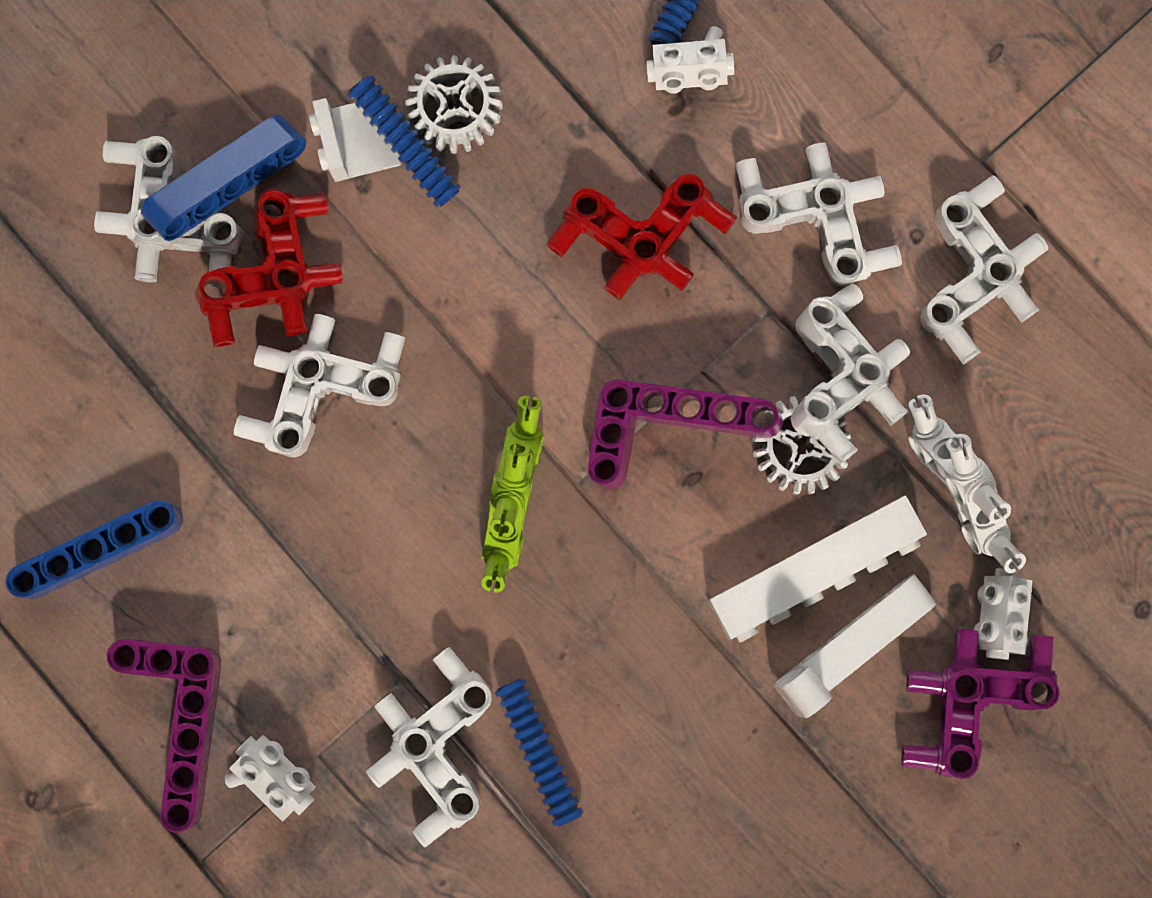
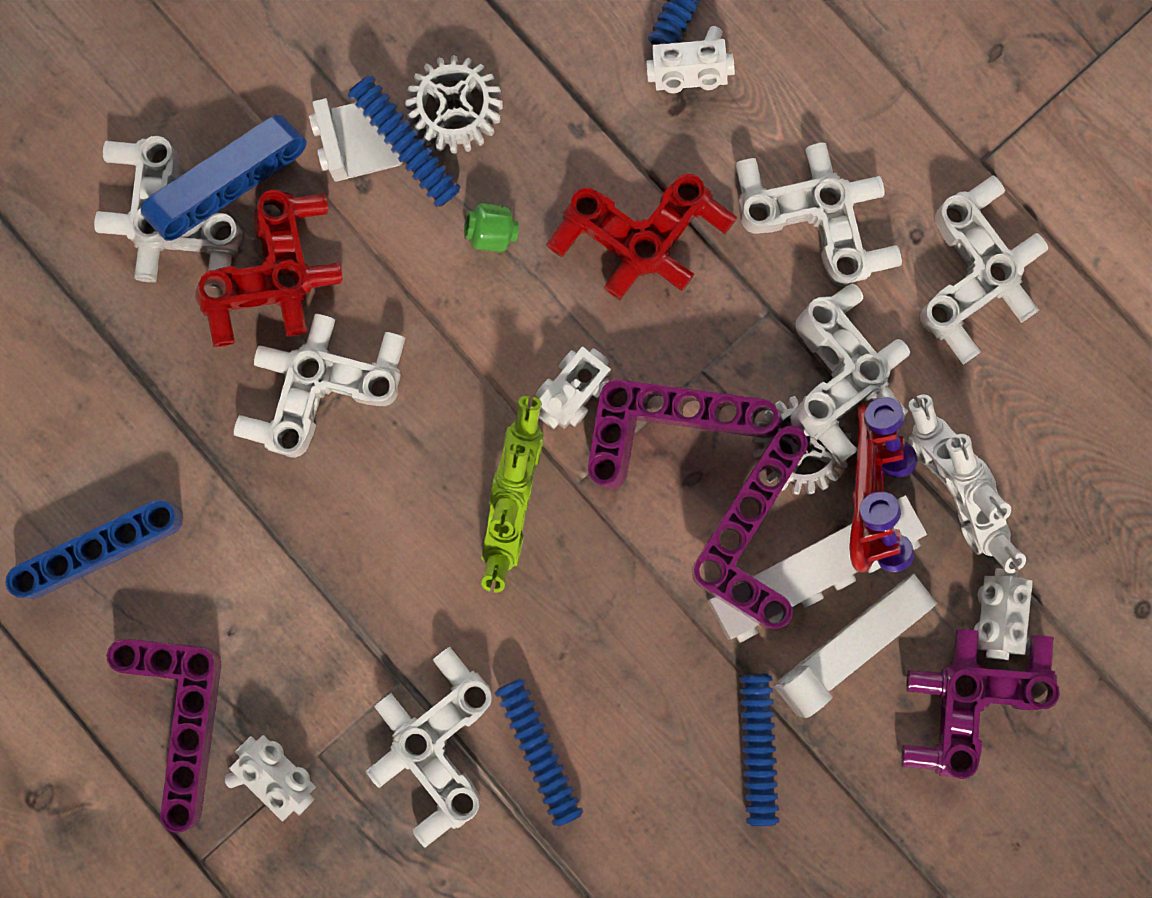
(490, 227): none -> bright green head
(566, 395): none -> white brick
(745, 528): none -> magenta beam
(759, 750): none -> blue piece
(875, 510): none -> piece

